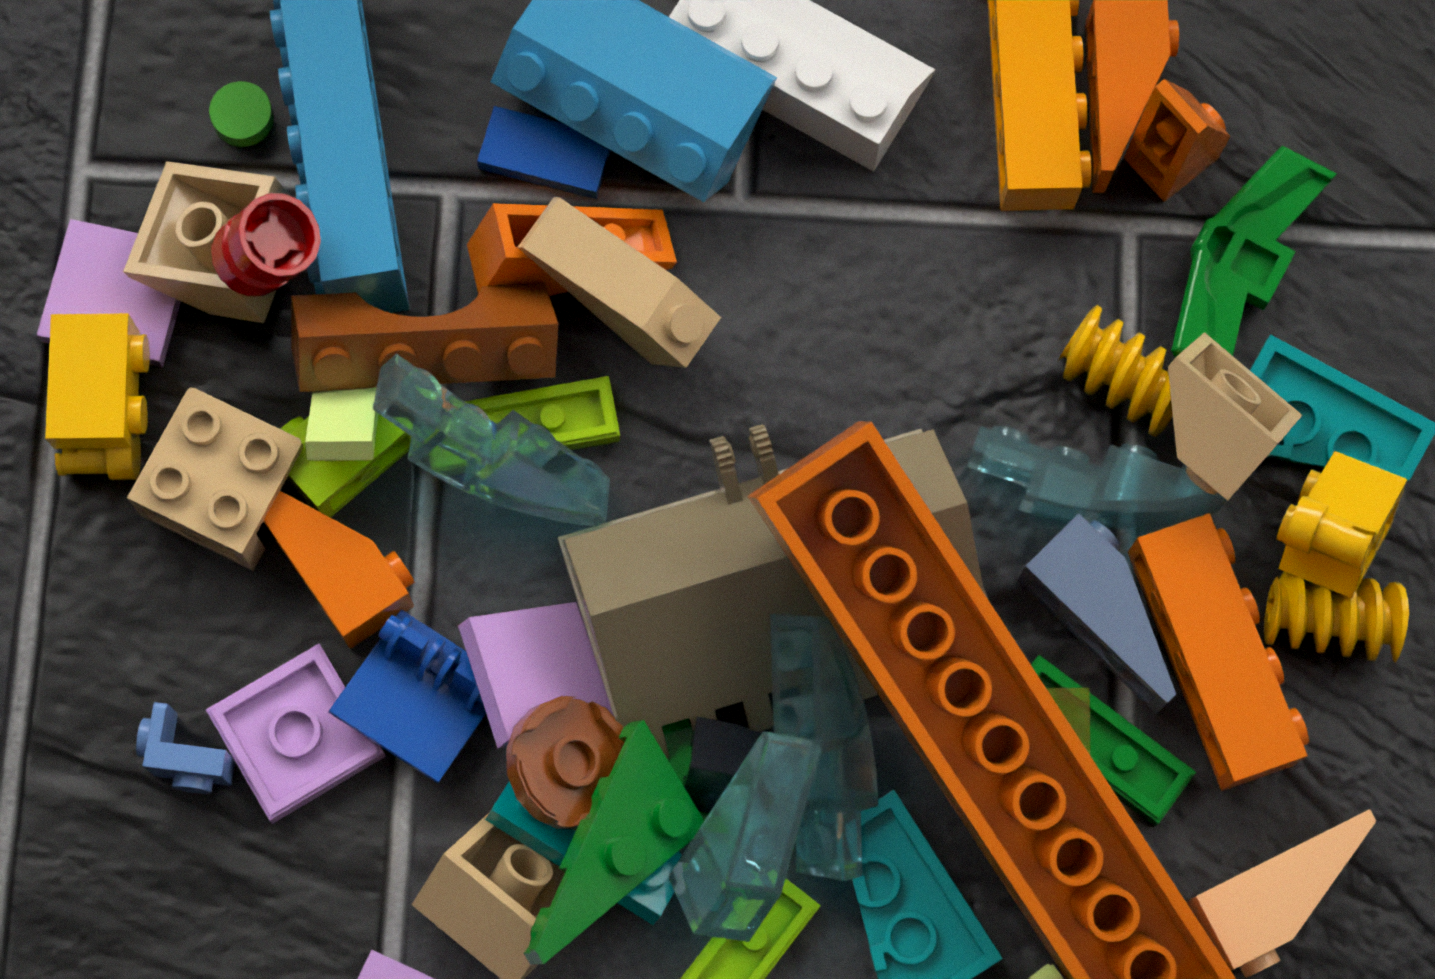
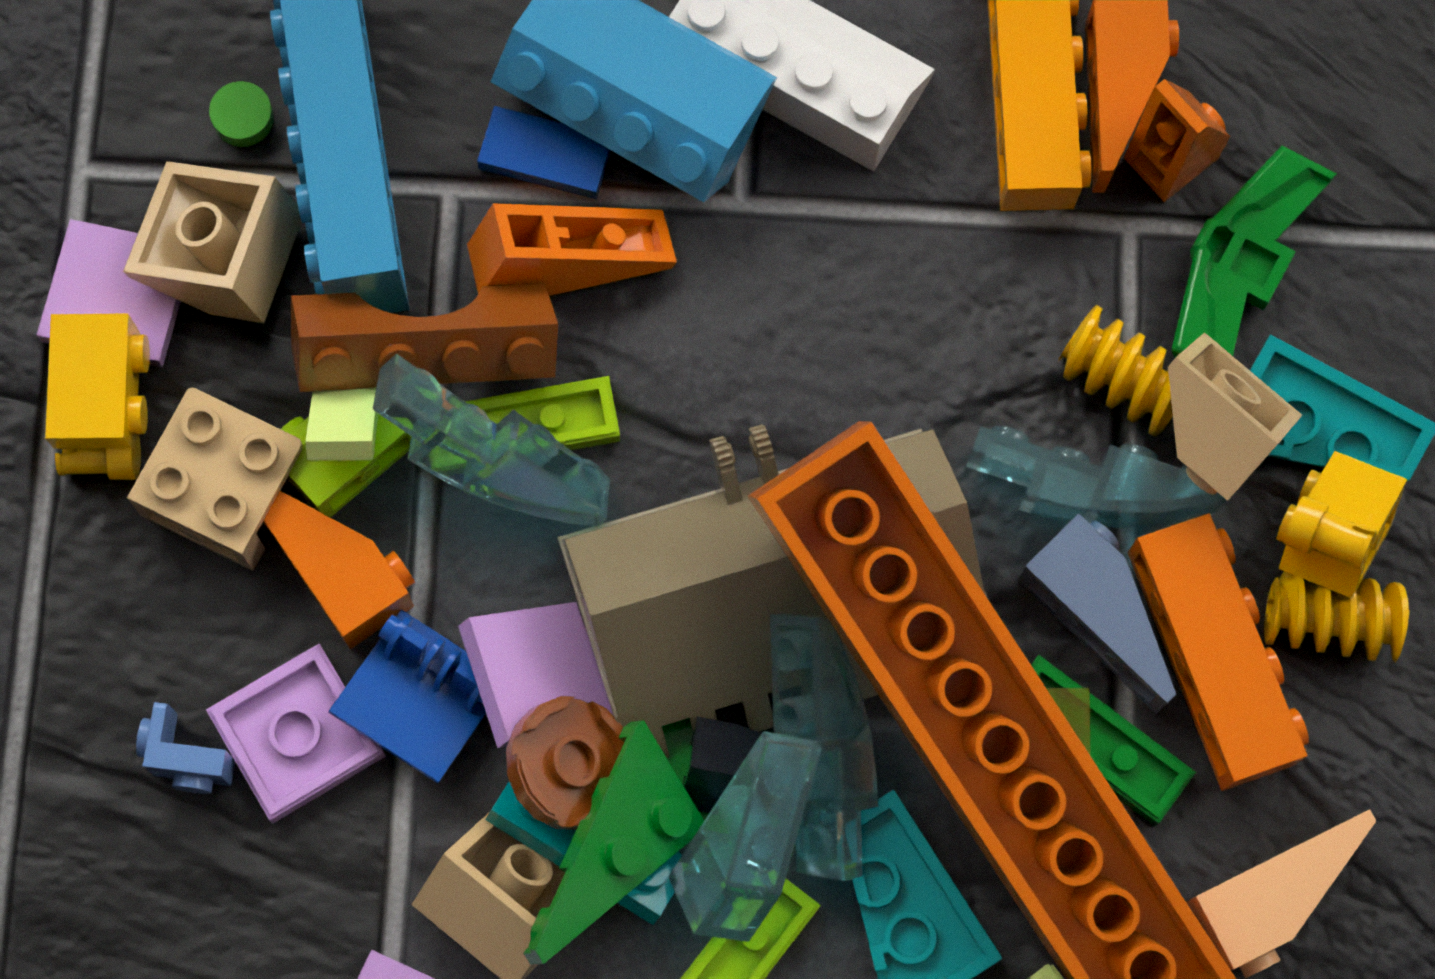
(265, 244): red wheel -> none
(620, 285): tan slope -> none

